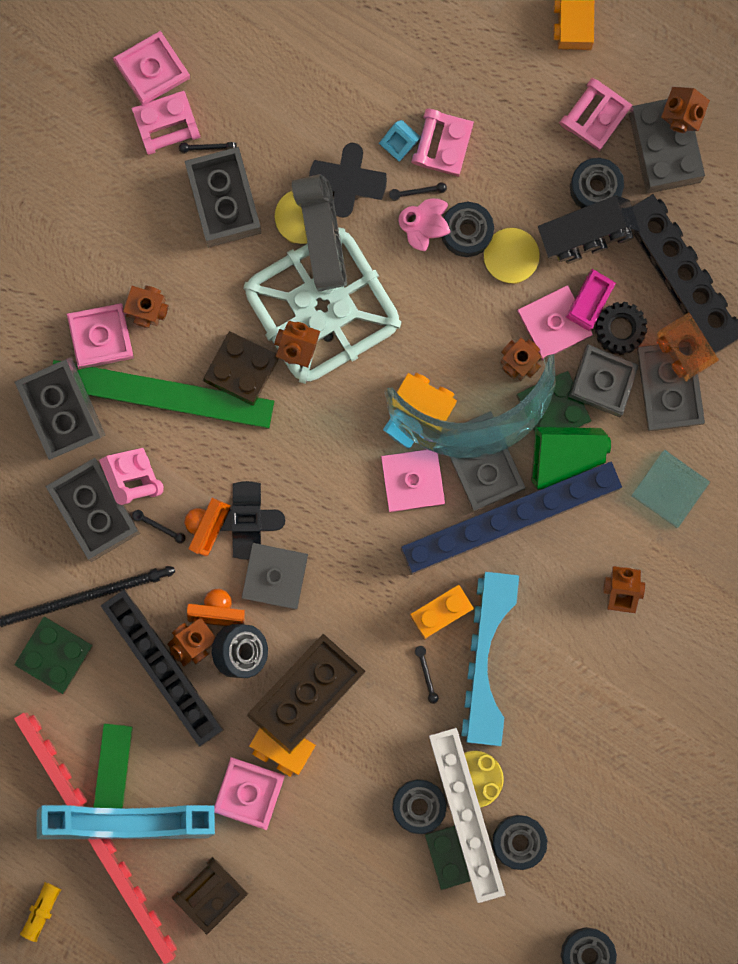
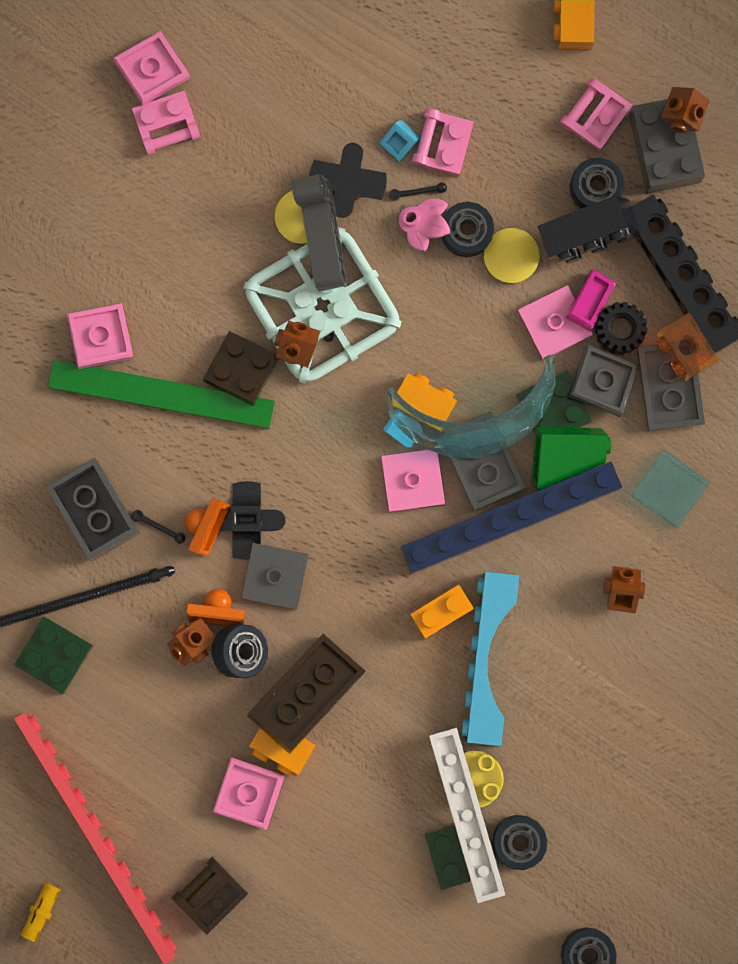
(60, 408): dark grey brick -> none
(113, 766): green tile -> none
(129, 467): bright pink plate -> none
(131, 823): medium azure arch -> none
(138, 299): dark orange brick -> none
(162, 668): black brick -> none
(184, 147): black hinge -> none
(223, 197): dark grey brick -> none
(420, 651): black hinge -> none
(435, 810): wheel -> none
(516, 368): dark orange brick -> none

